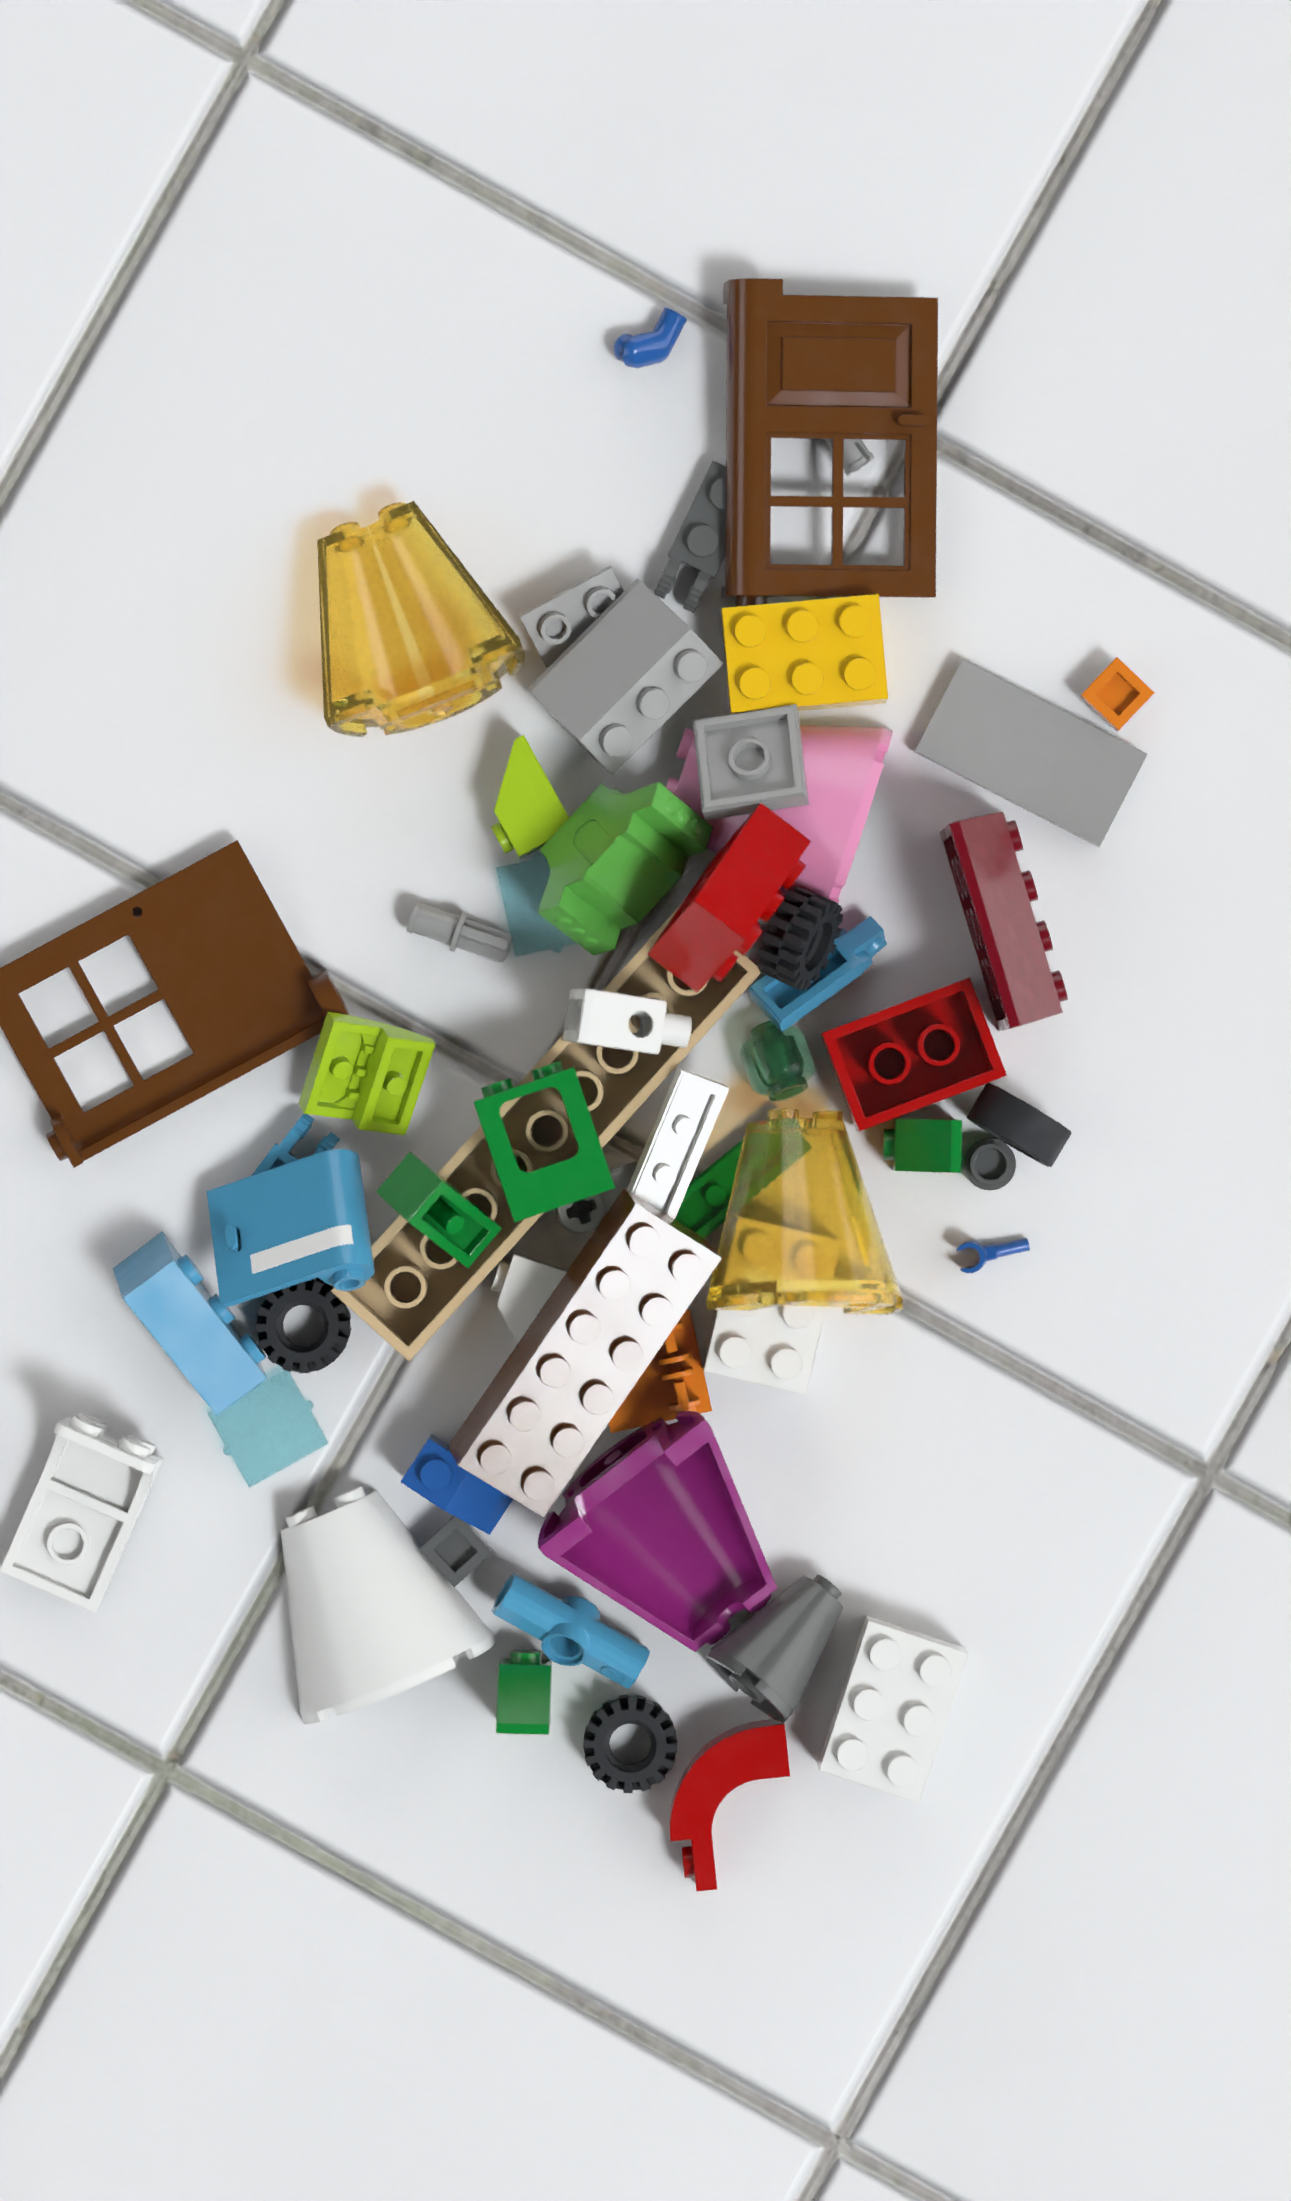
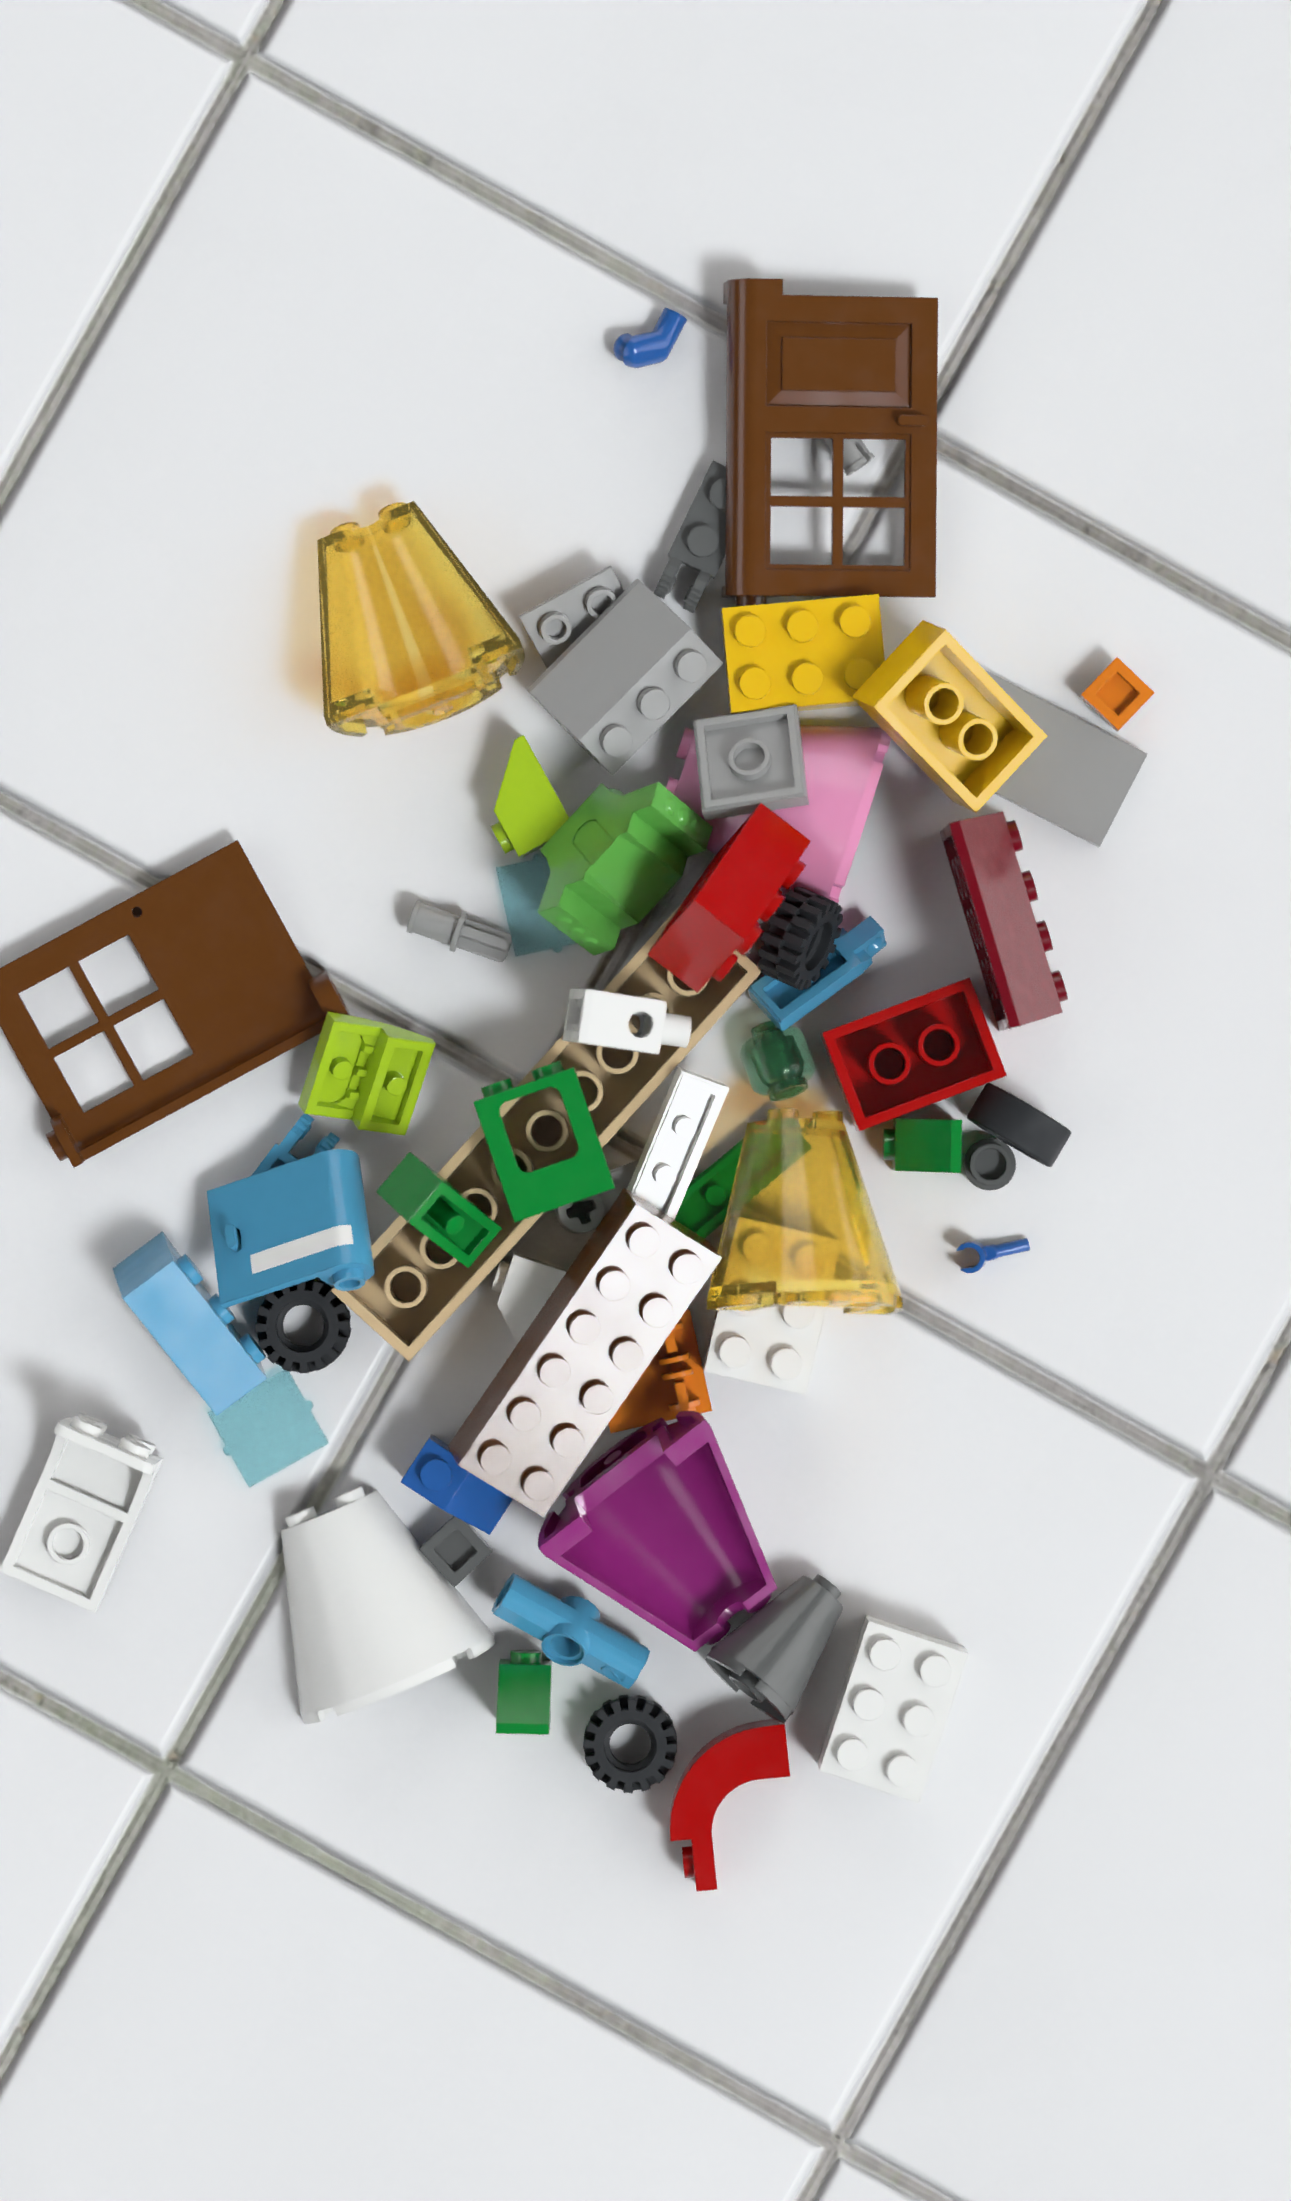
(949, 716): none -> yellow brick

